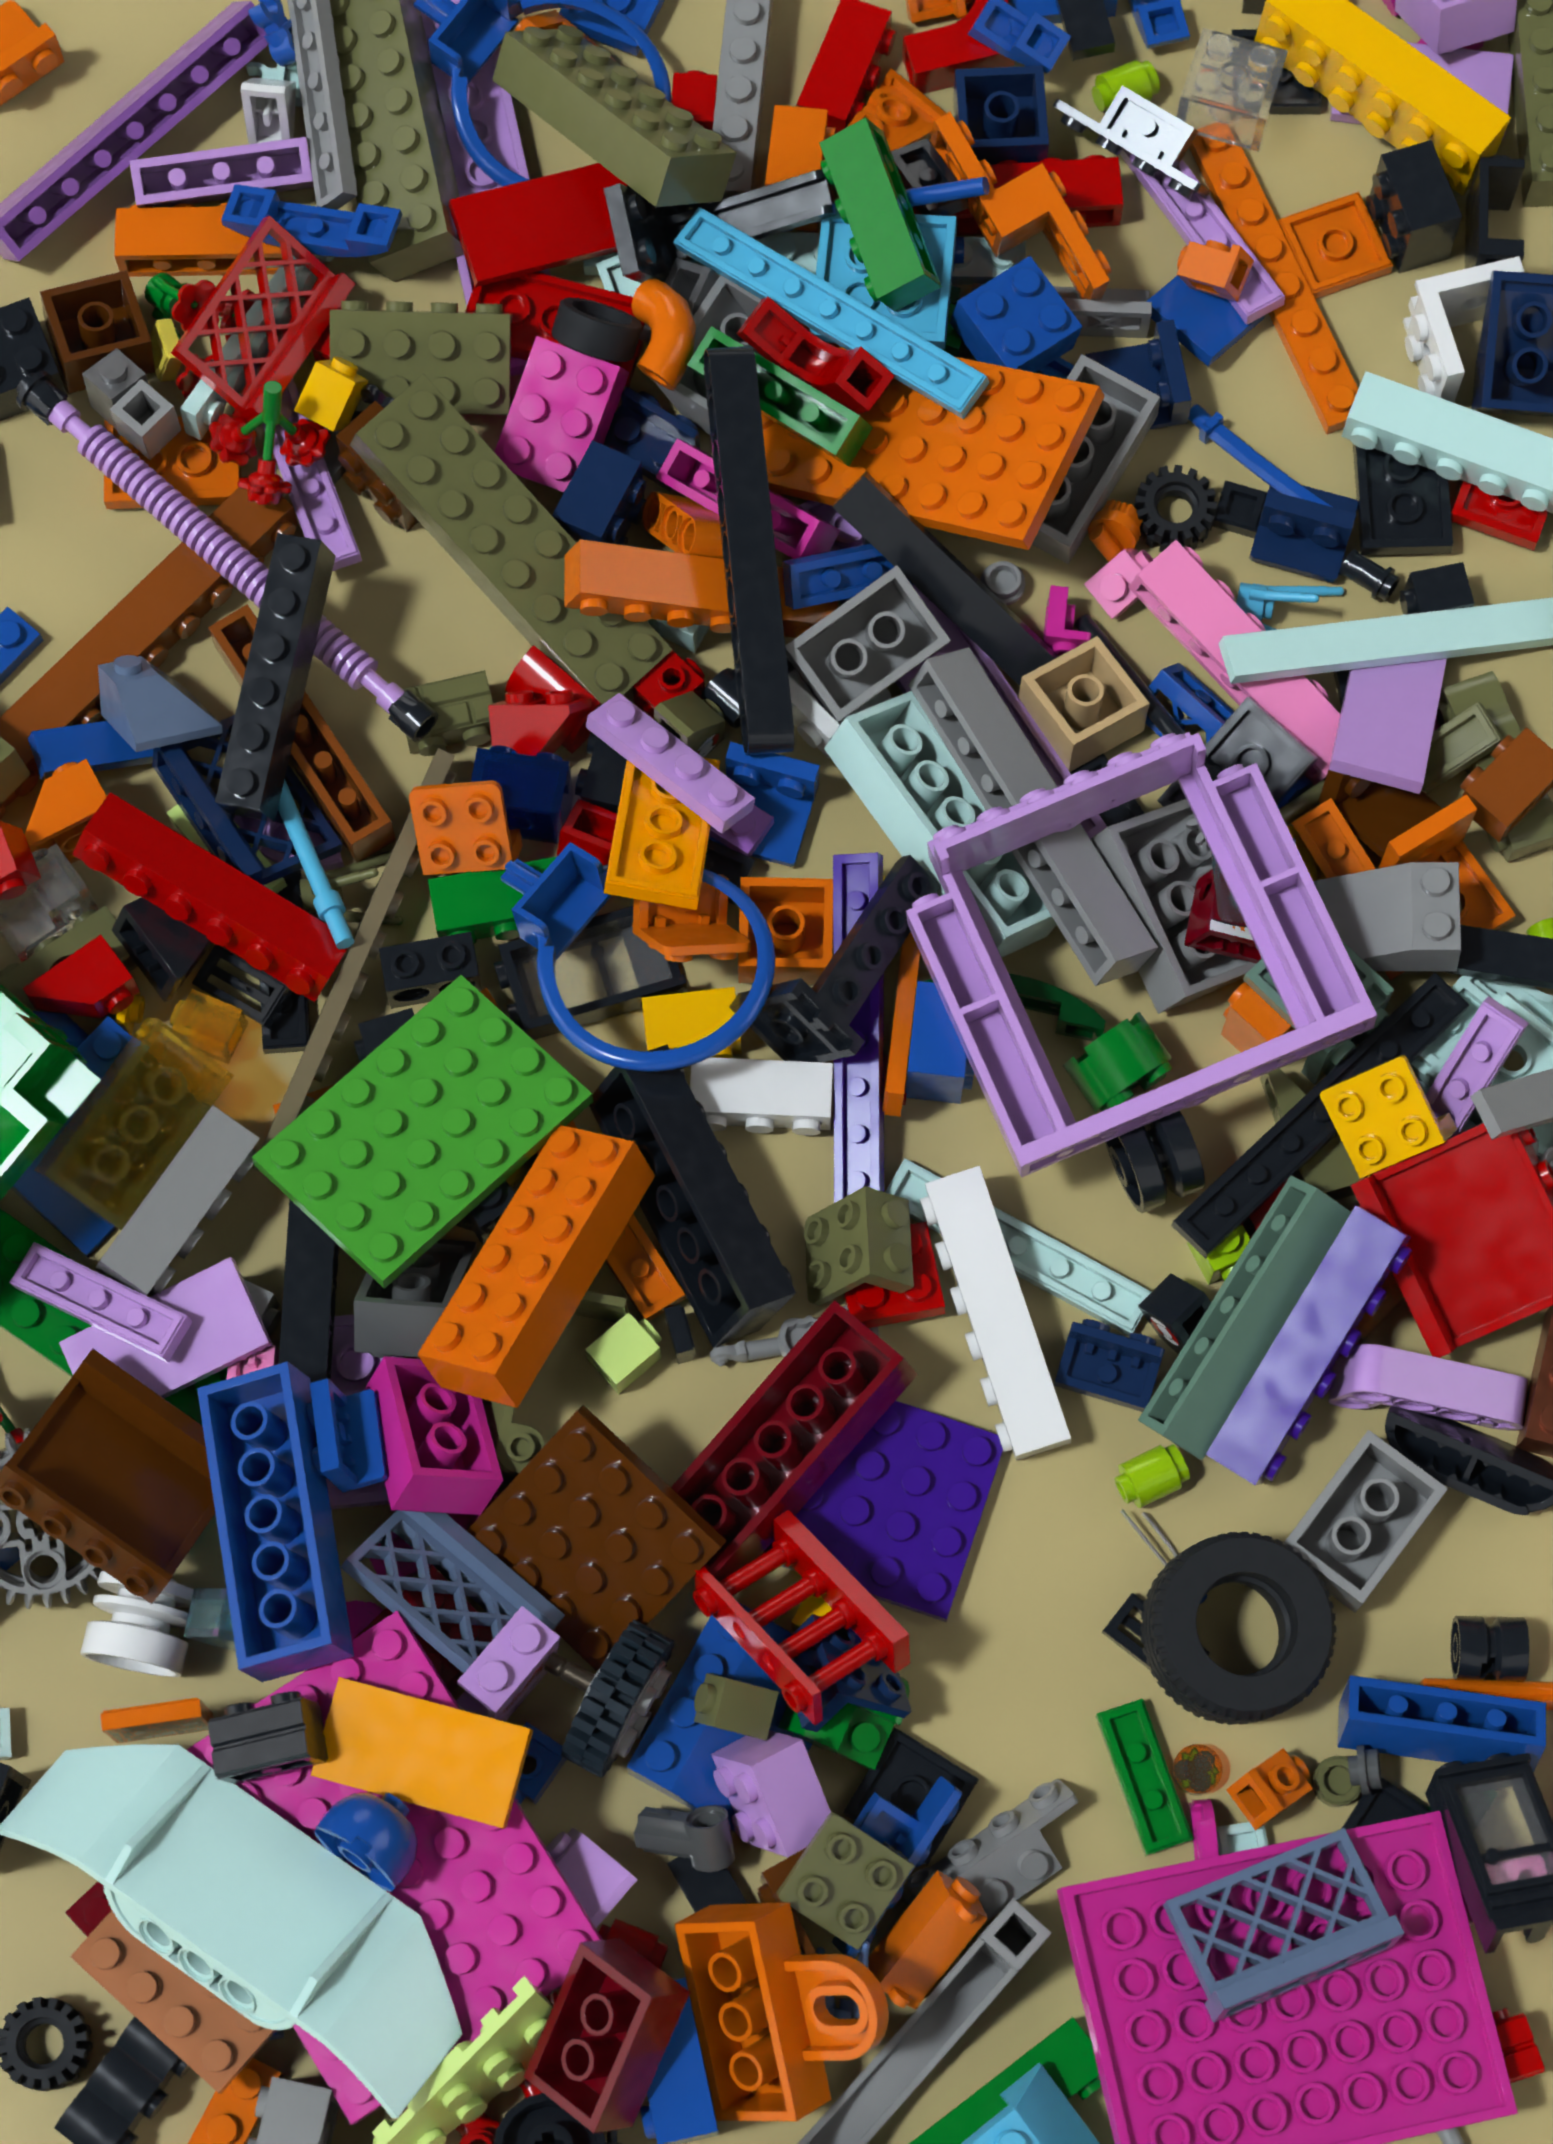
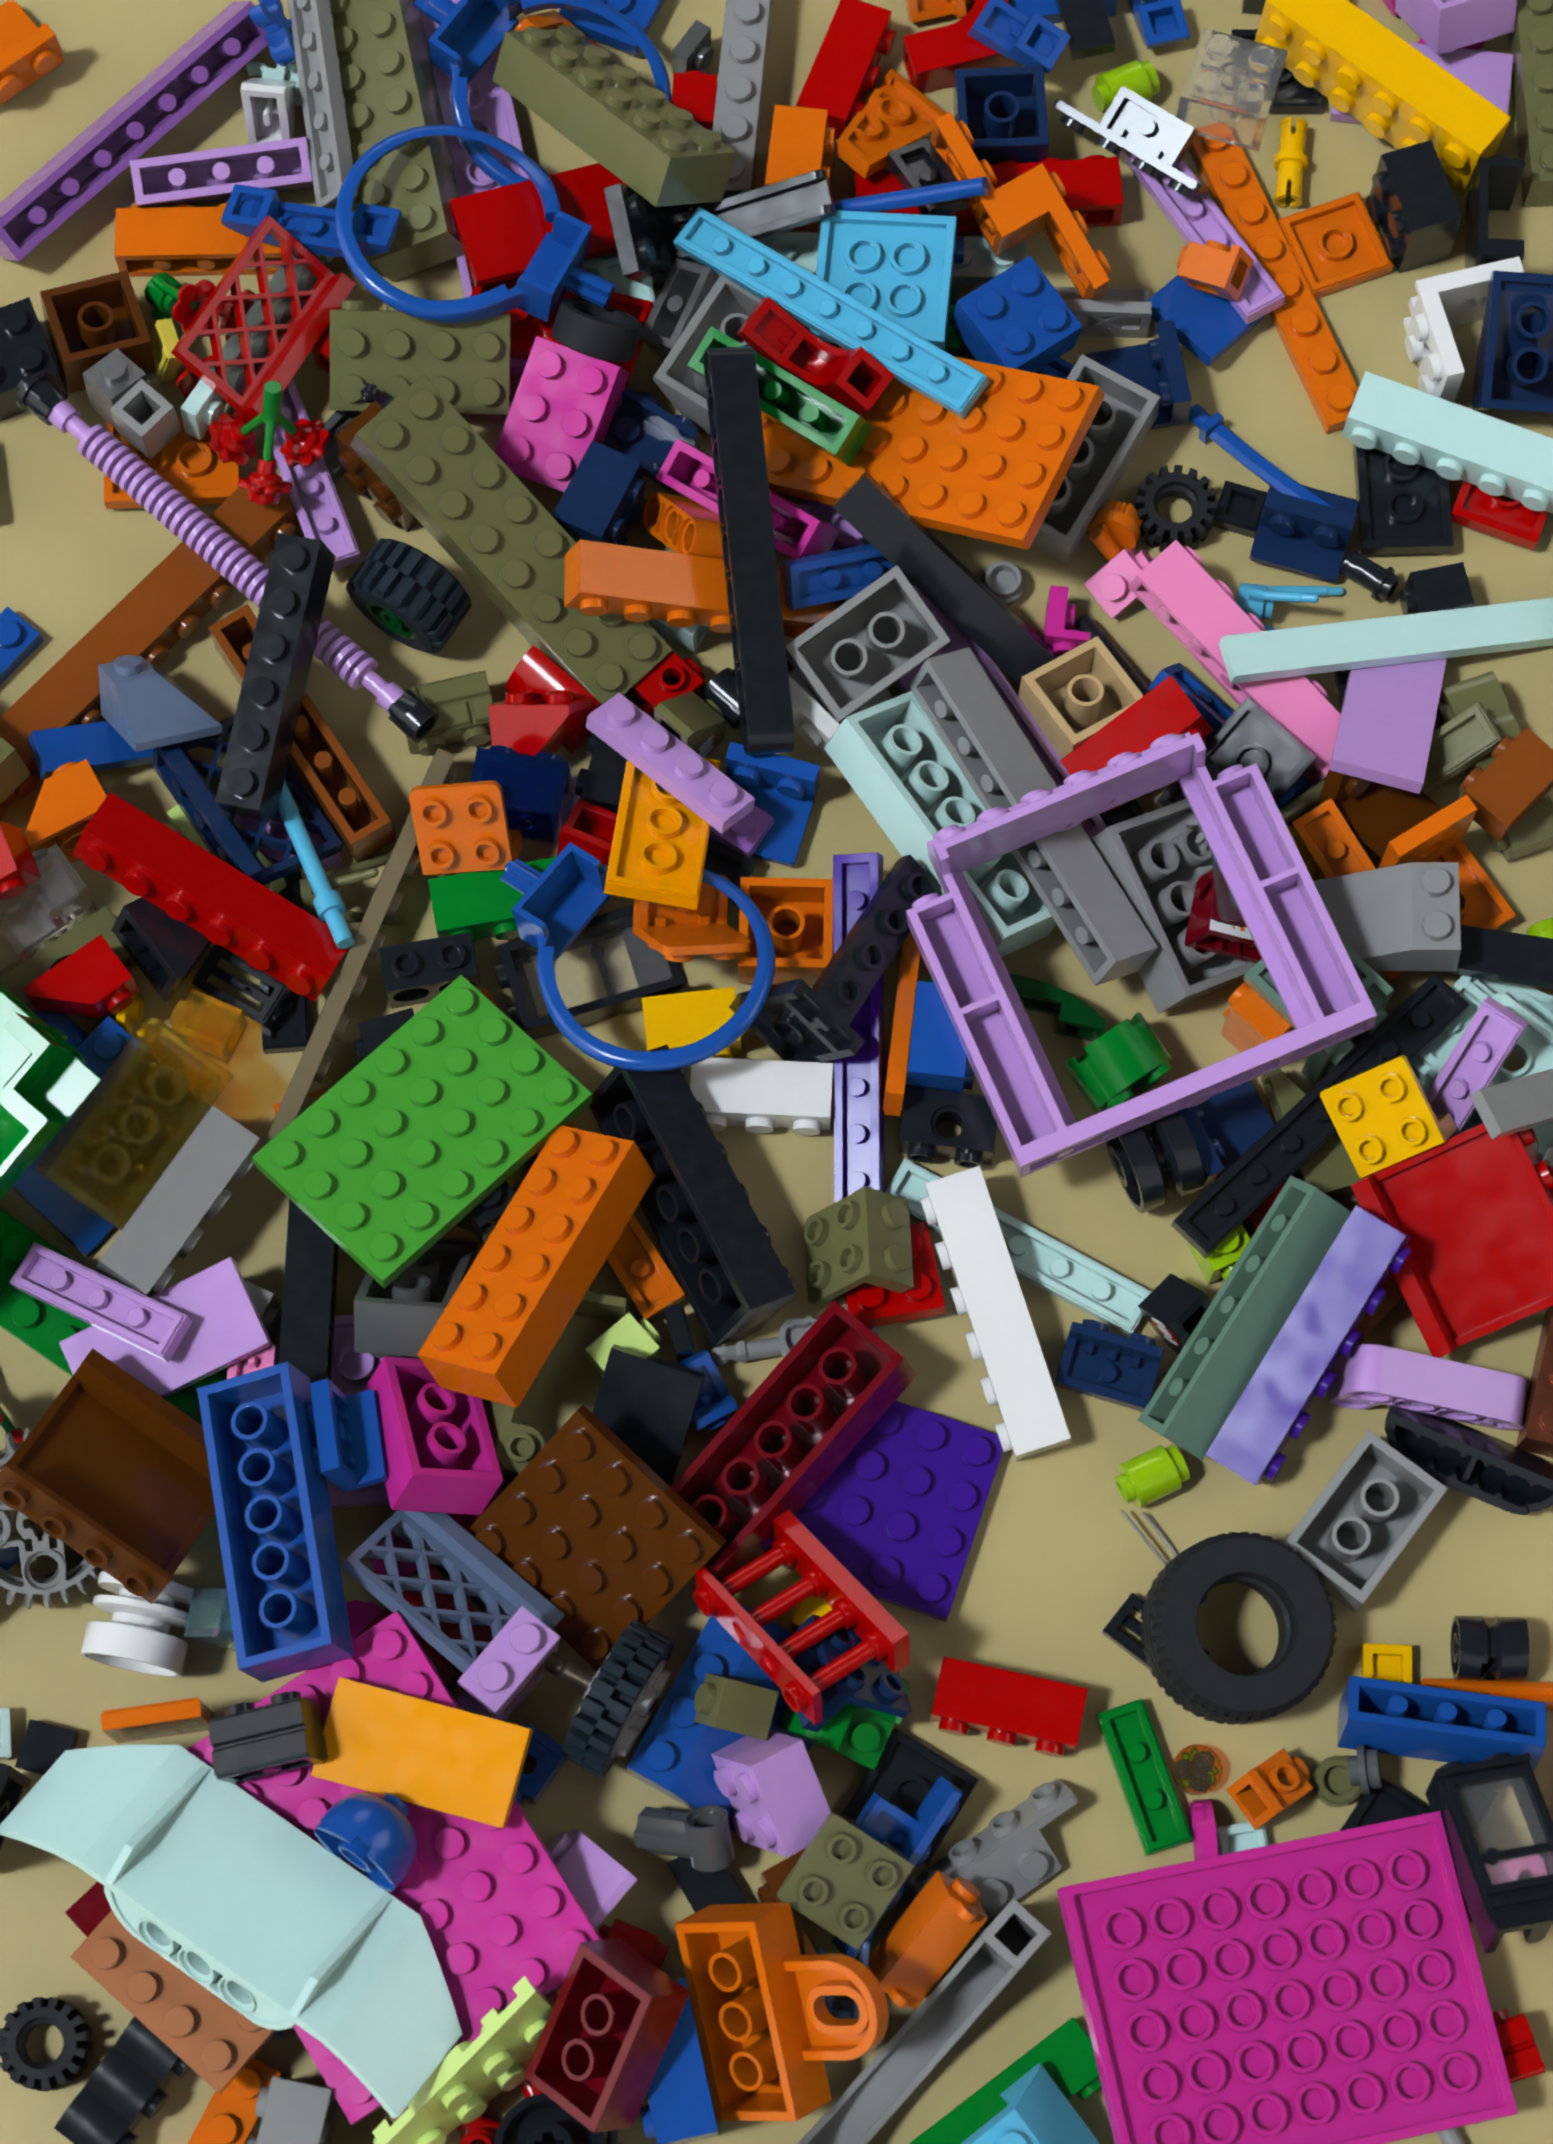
(43, 1746): none -> black tile
(331, 393): yellow brick -> none
(409, 595): none -> black wheel
(538, 290): none -> blue brick
(649, 1406): none -> black tile
(671, 332): orange cylinder -> none
(693, 49): none -> dark grey plate
(714, 1399): none -> blue bracket
(878, 215): green brick -> none
(928, 1108): none -> black brick
(1008, 1706): none -> red brick
(1156, 714): none -> red brick
(1227, 1127): none -> dark blue bracket
(1290, 162): none -> yellow pin
(1302, 1964): sand blue fence -> none
(1387, 1662): none -> yellow tile

